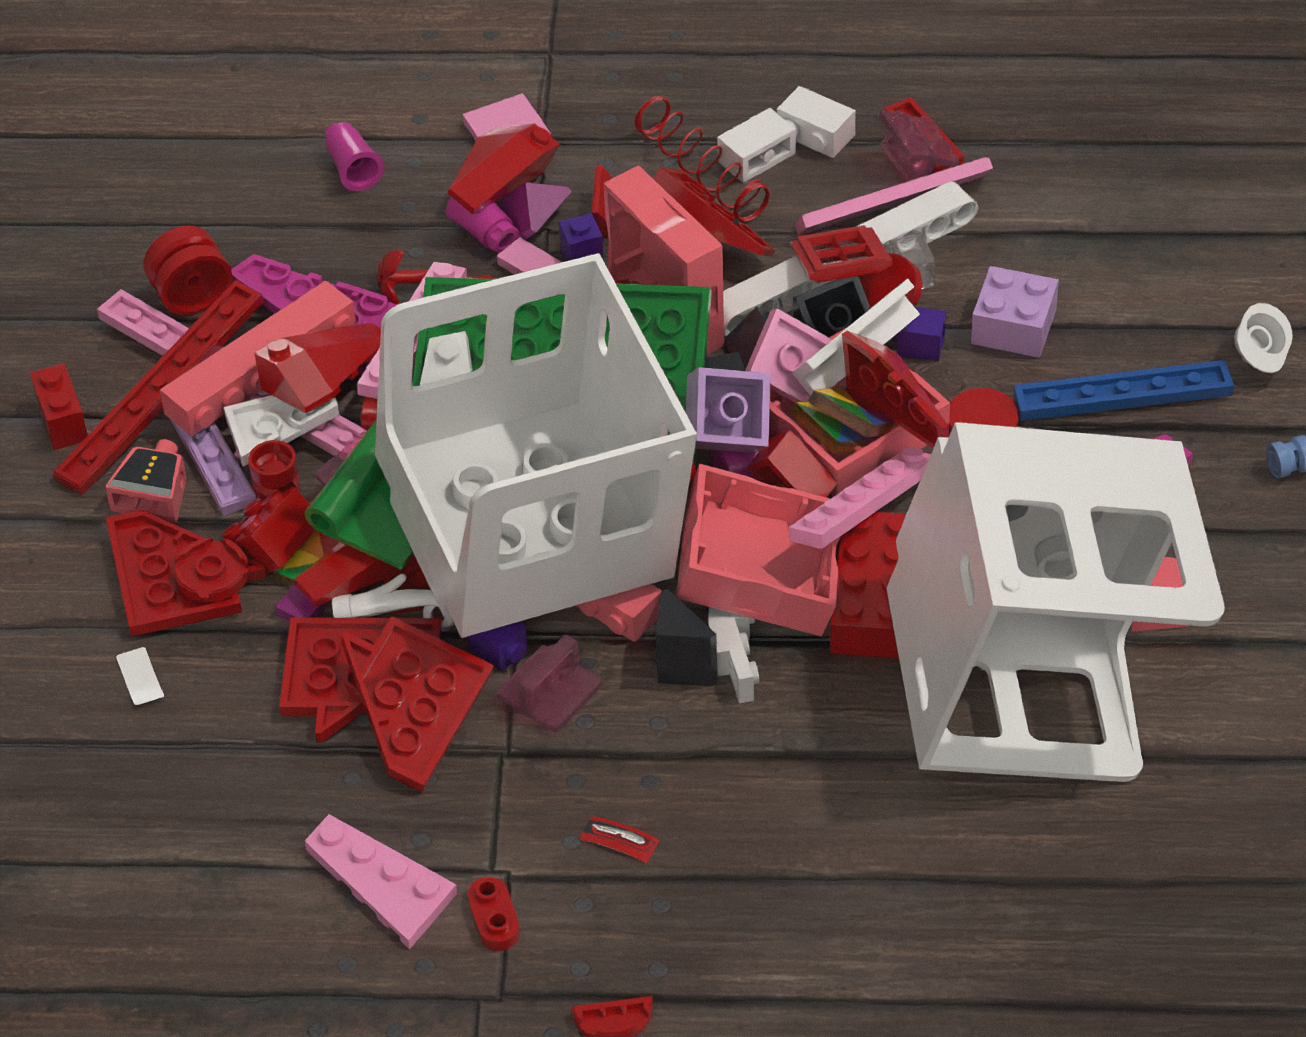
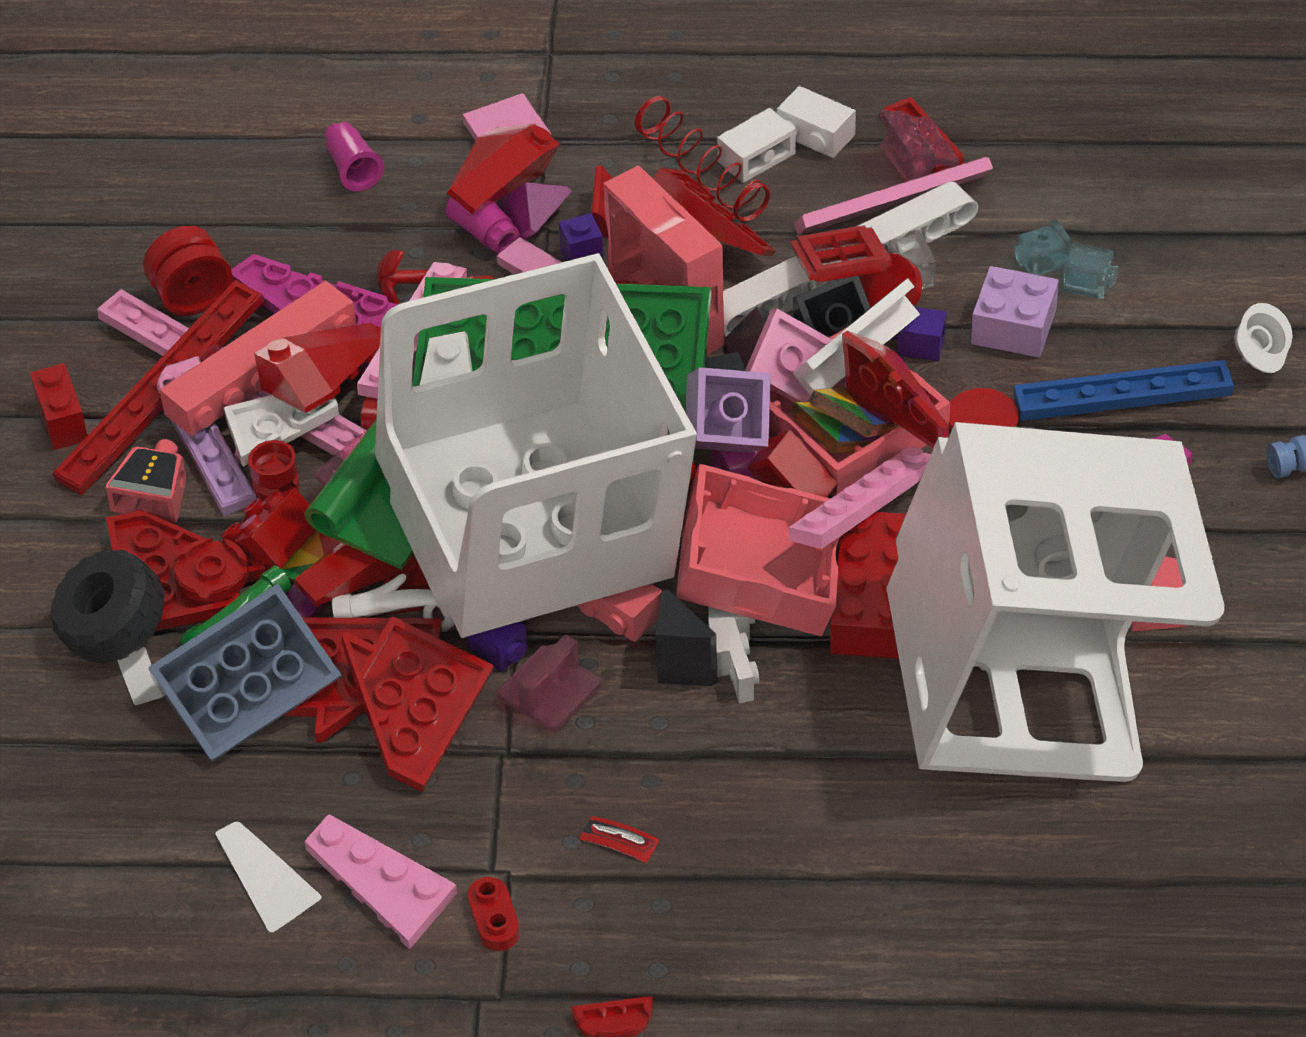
(107, 606): none -> black tyre
(175, 370): none -> bright pink arm
(244, 672): none -> sand blue slope
(266, 580): none -> green plant
(269, 881): none -> white sticker
(1044, 248): none -> clear light blue brick
(1089, 271): none -> clear light blue brick

